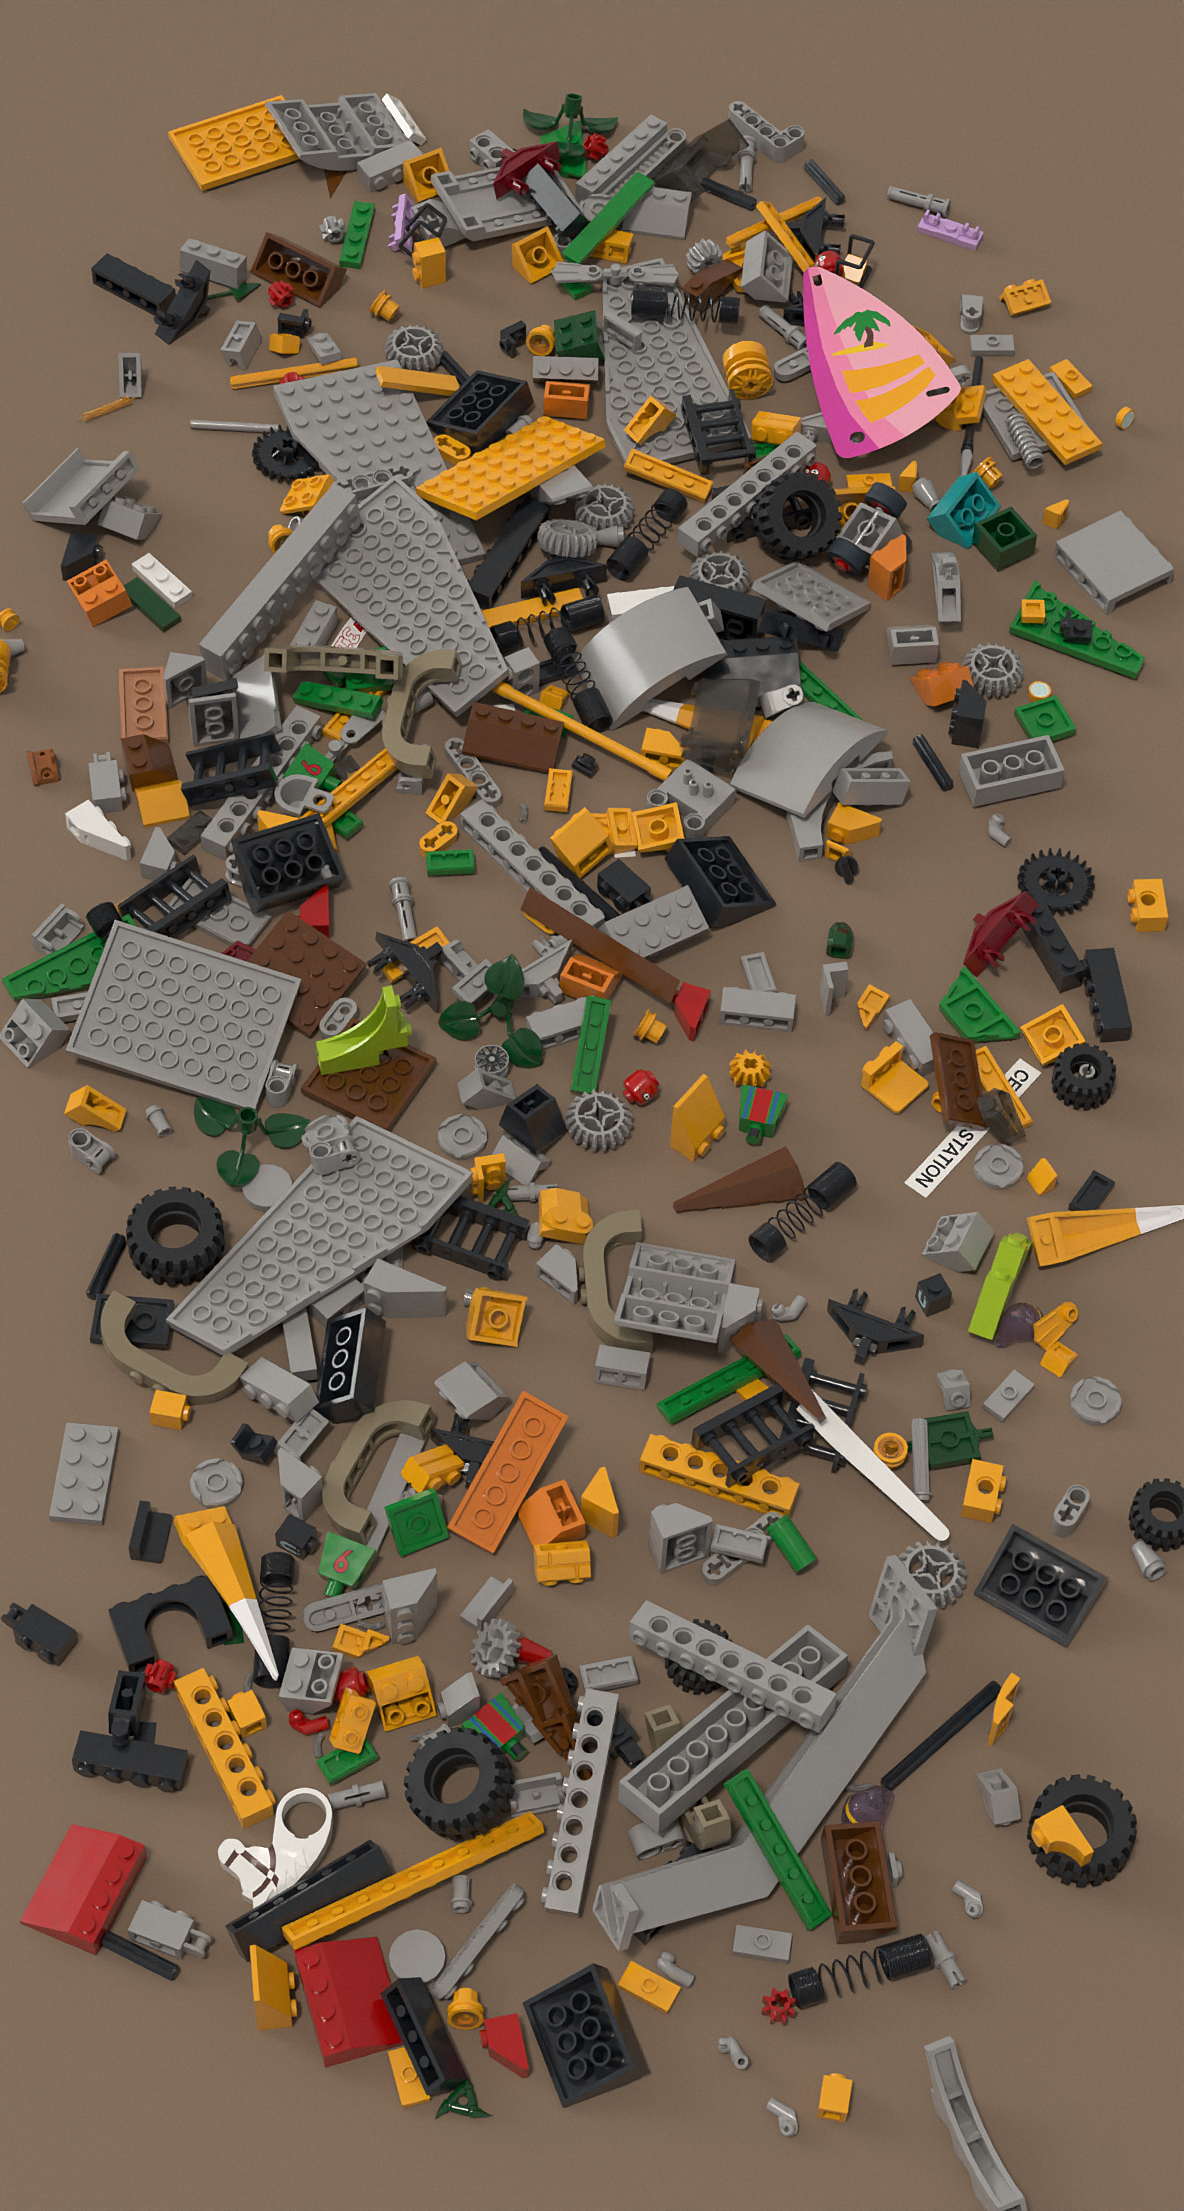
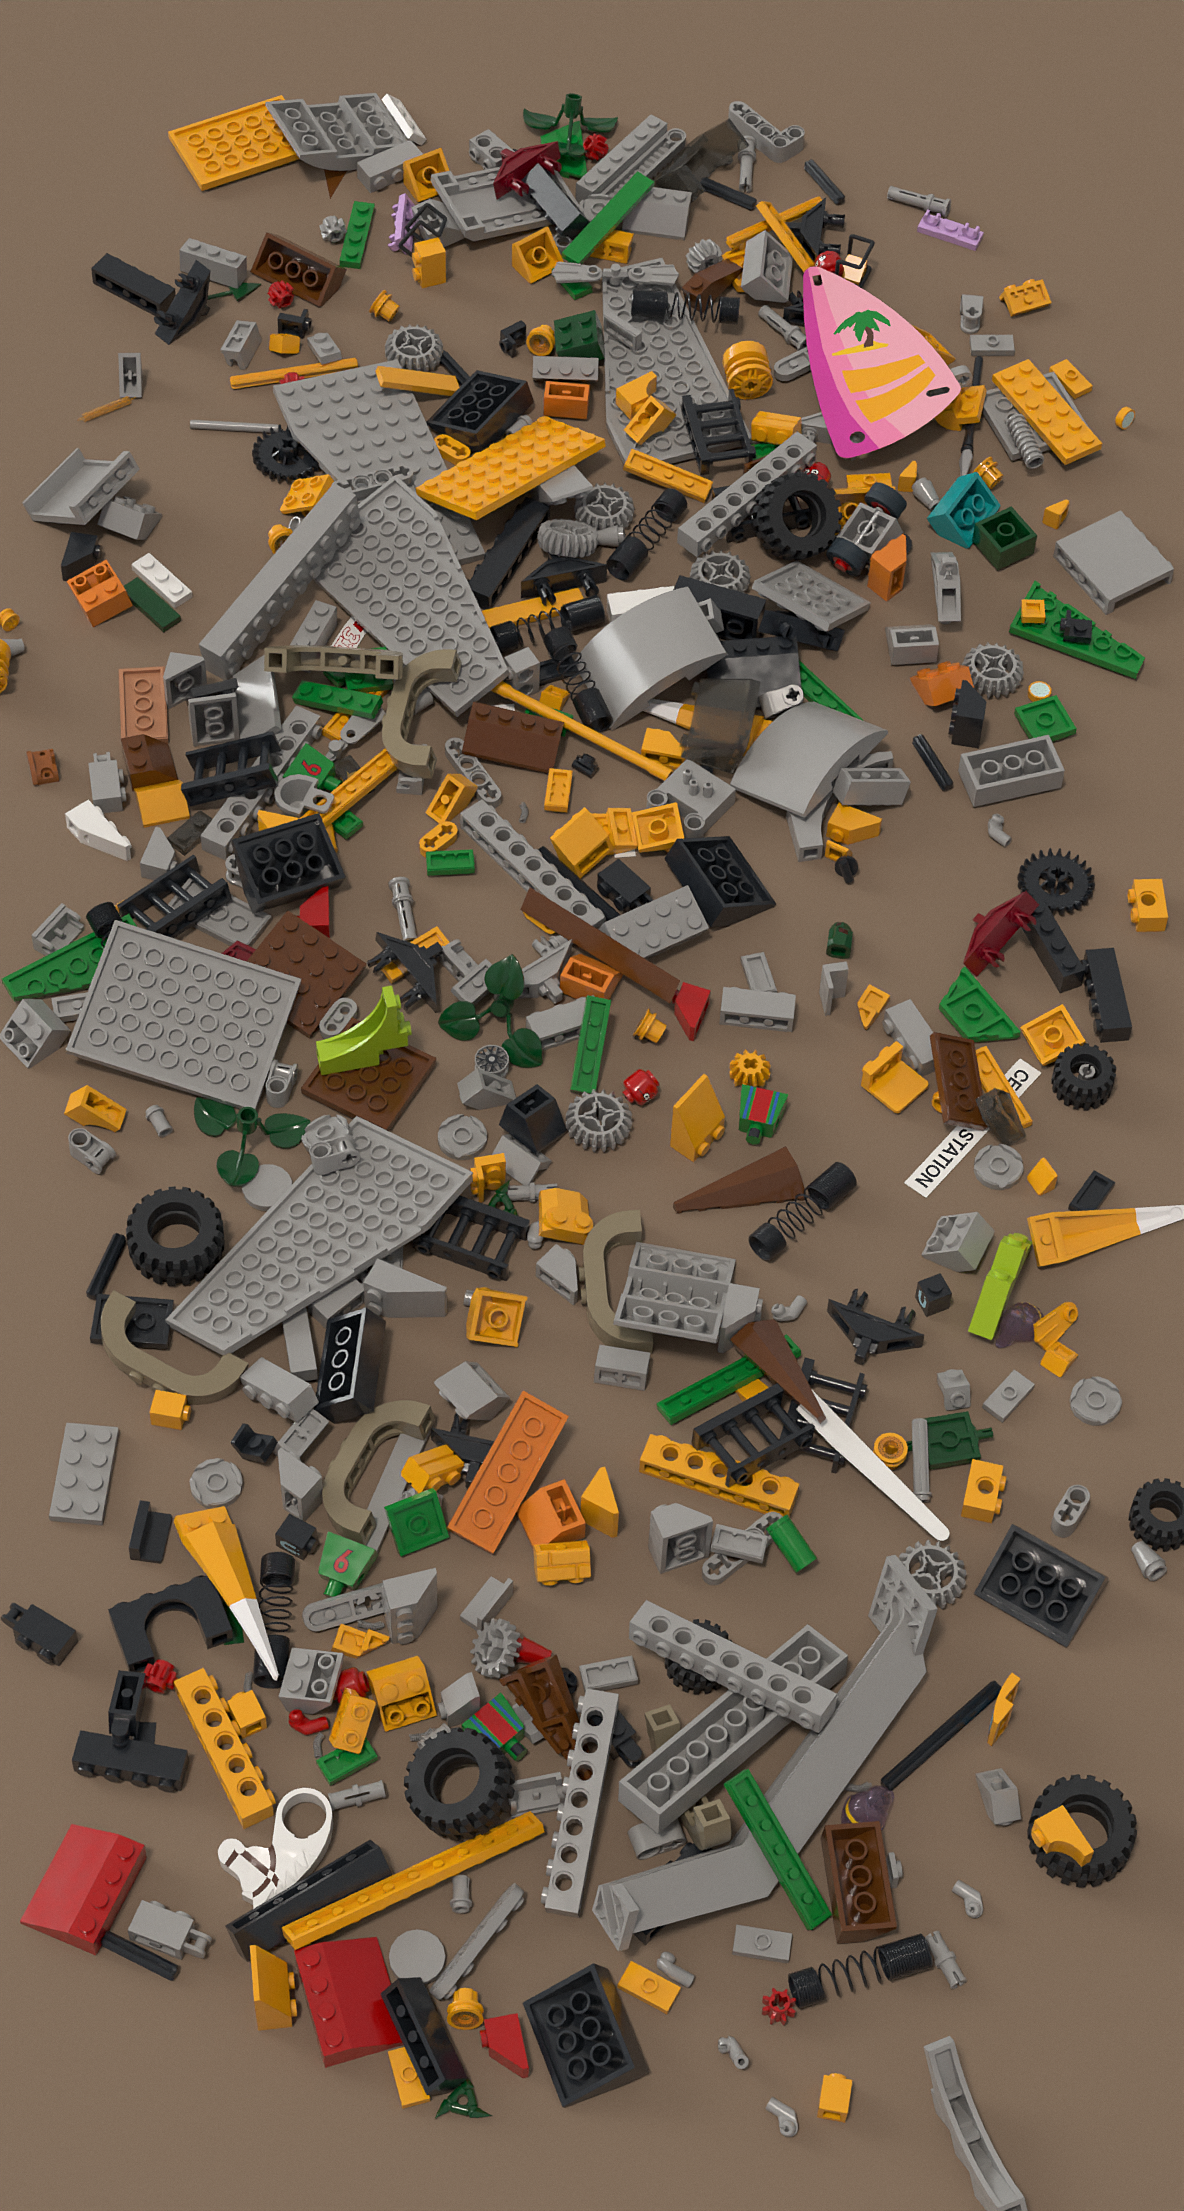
(635, 393): none -> light orange arch

